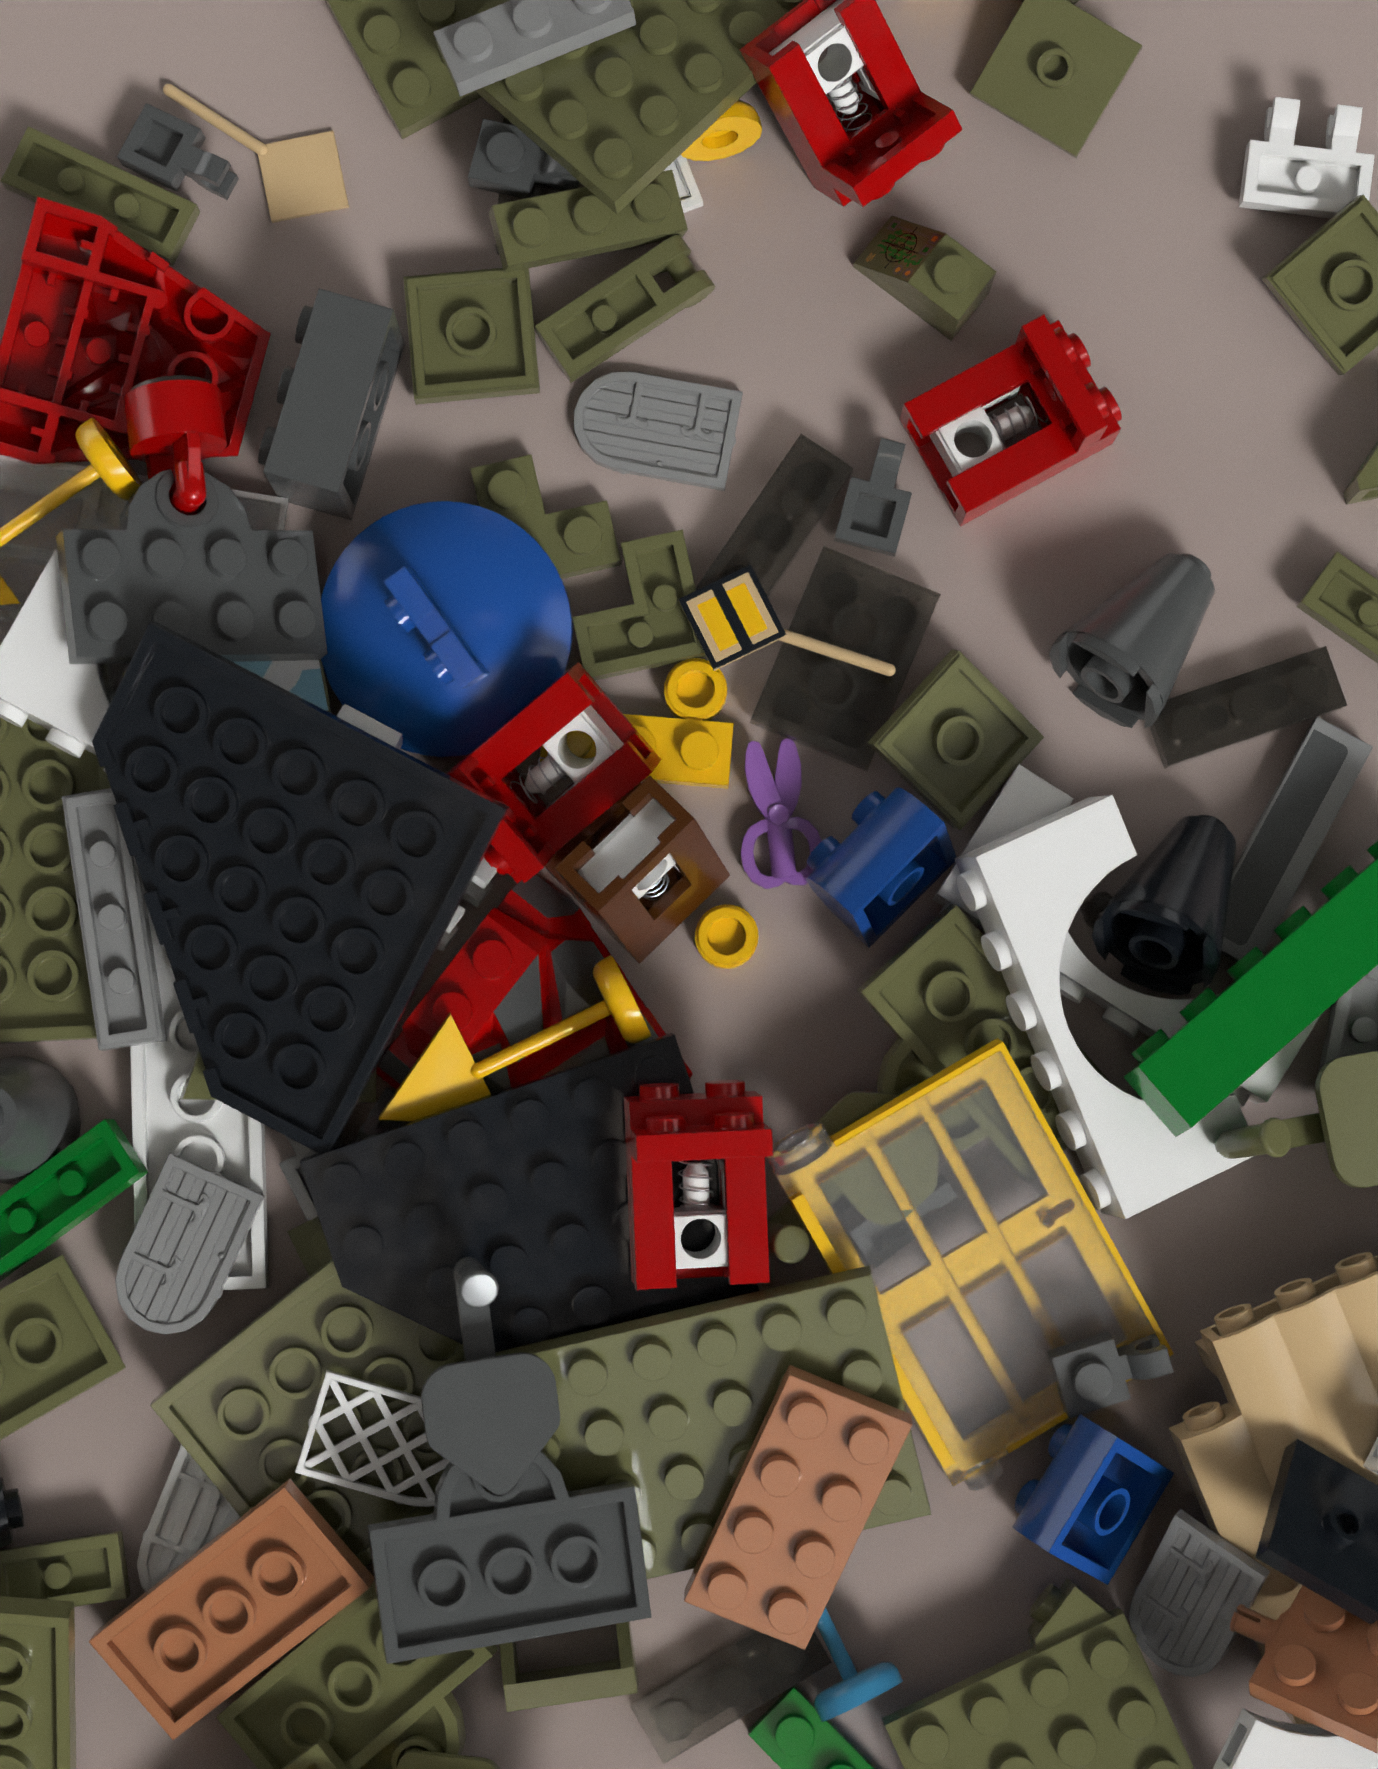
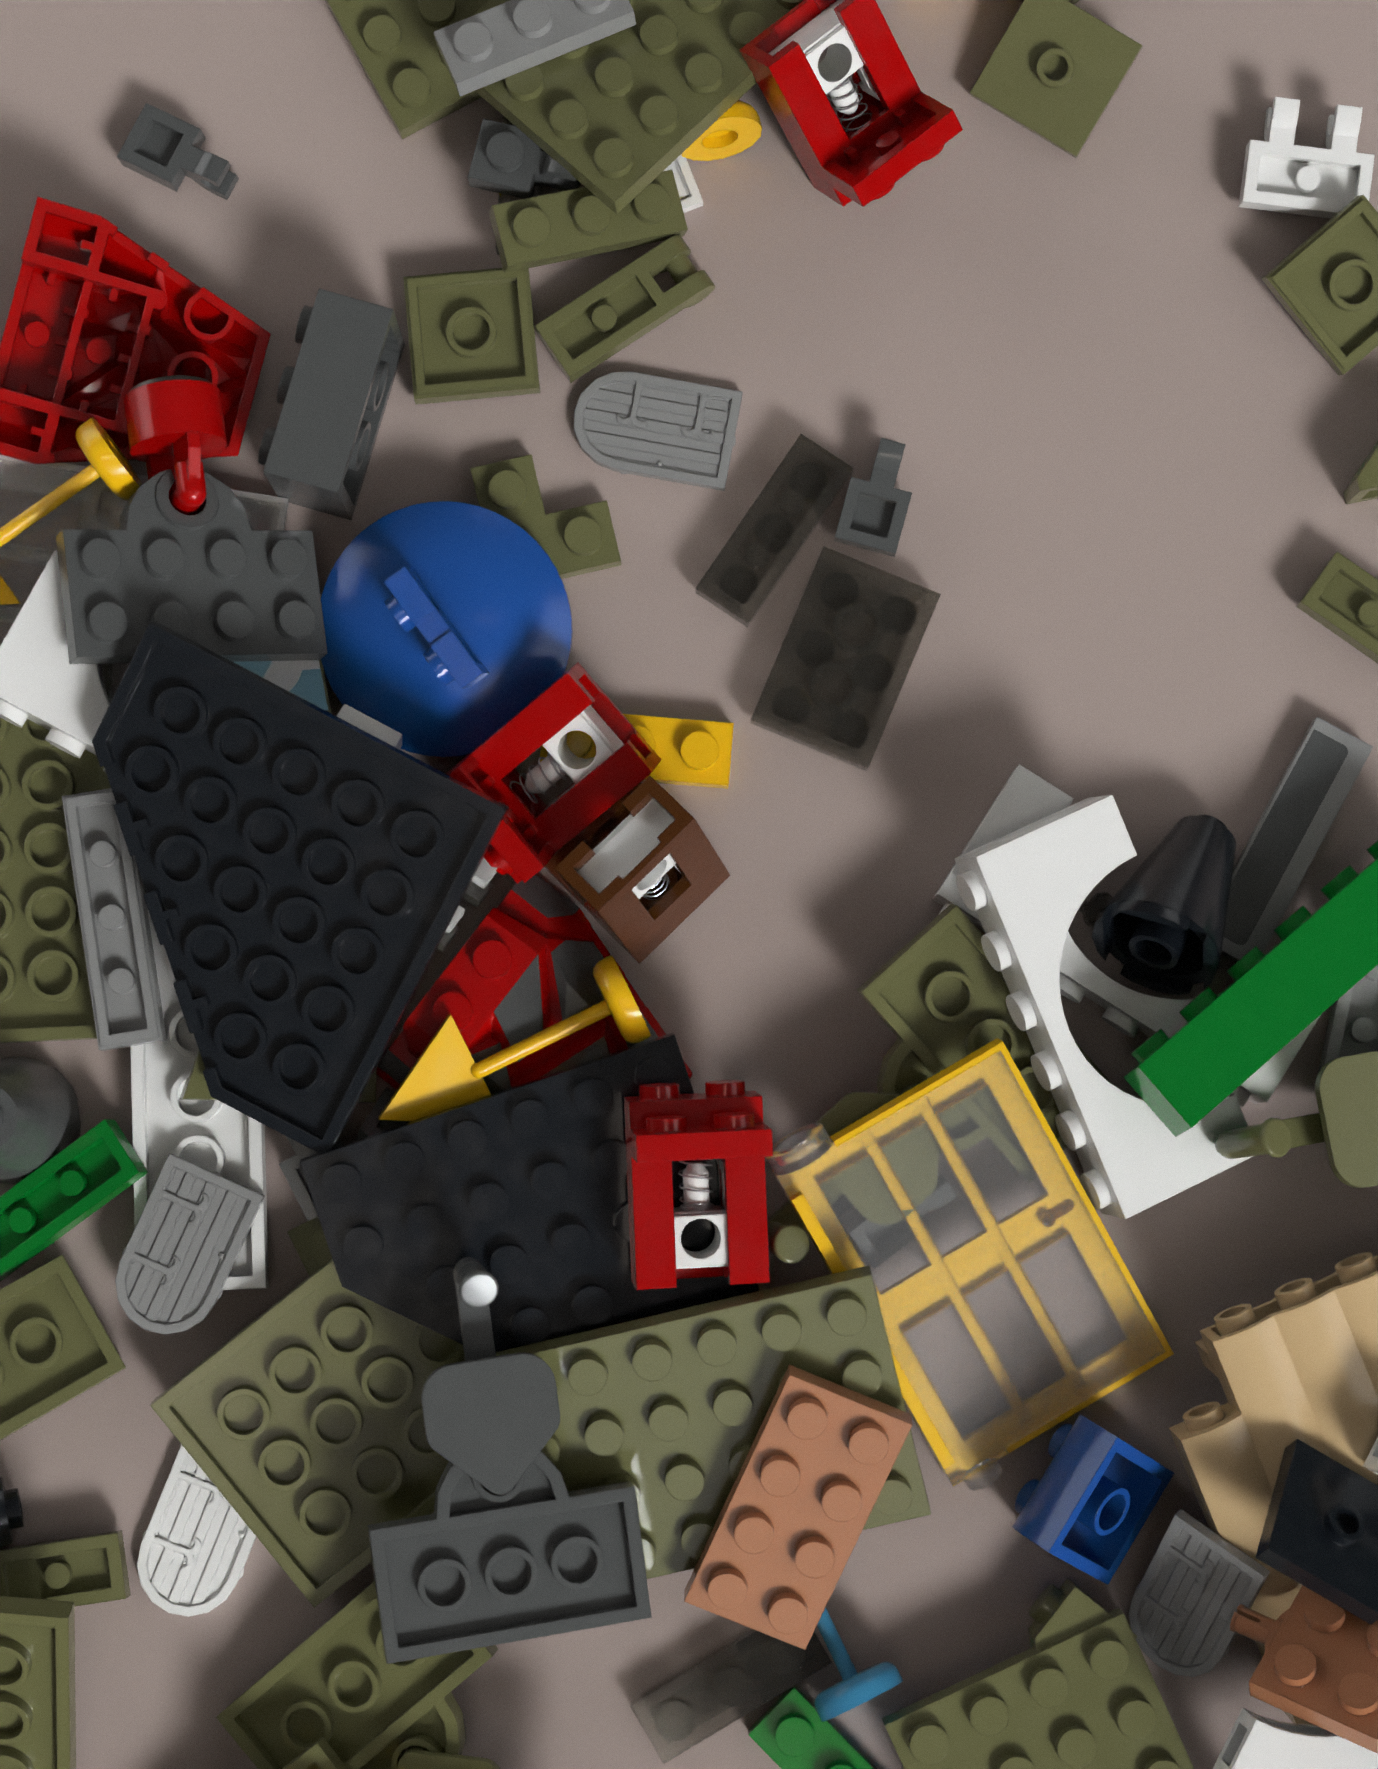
(77, 179): olive plate -> none
(231, 1609): nougat plate -> none
(298, 173): tan piece -> none
(348, 1480): white window -> none
(572, 1682): olive tile -> none
(652, 628): olive plate -> none
(695, 690): yellow tile -> none
(726, 936): yellow tile -> none
(738, 619): piece -> none
(776, 803): medium lavender piece -> none
(882, 863): blue brick -> none
(927, 273): olive slope -> none
(955, 739): olive plate -> none
(1059, 394): red brick -> none
(1095, 1372): dark grey plate -> none
(1137, 641): dark grey cone -> none
(1247, 707): clear smoke plate -> none

